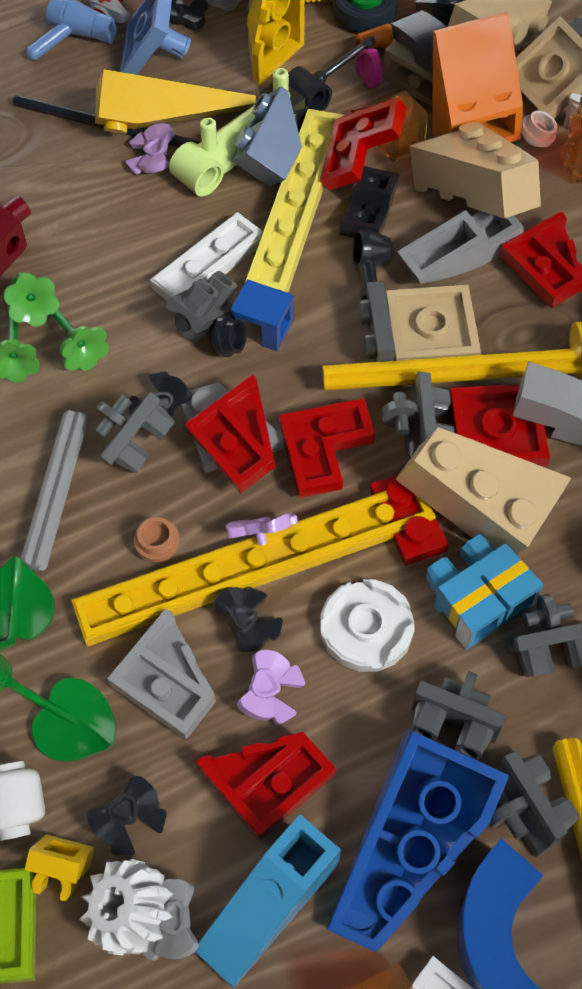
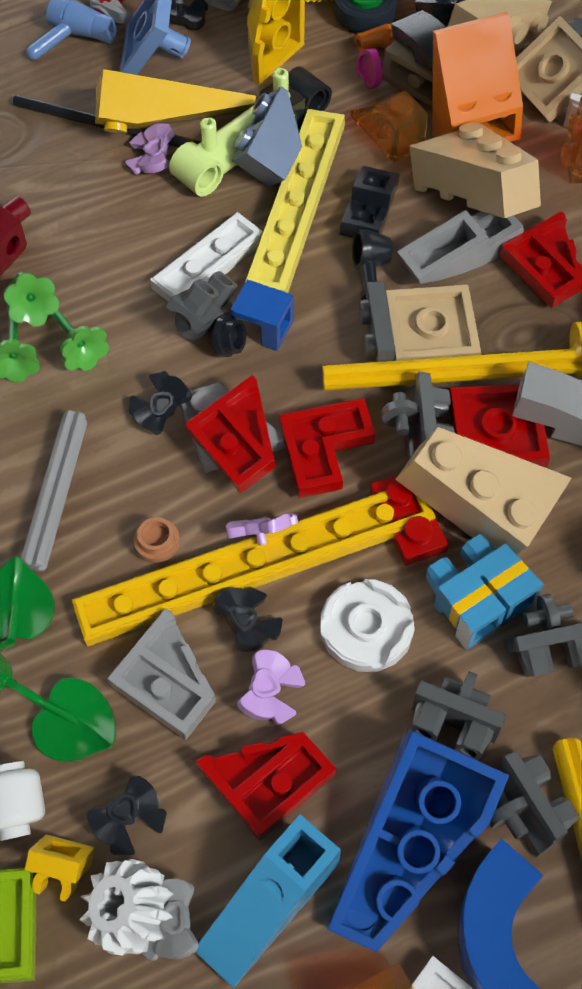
(122, 448): dark grey hips -> none
(322, 75): black hinge -> none
(354, 135): red plate -> none
(539, 129): plate -> none

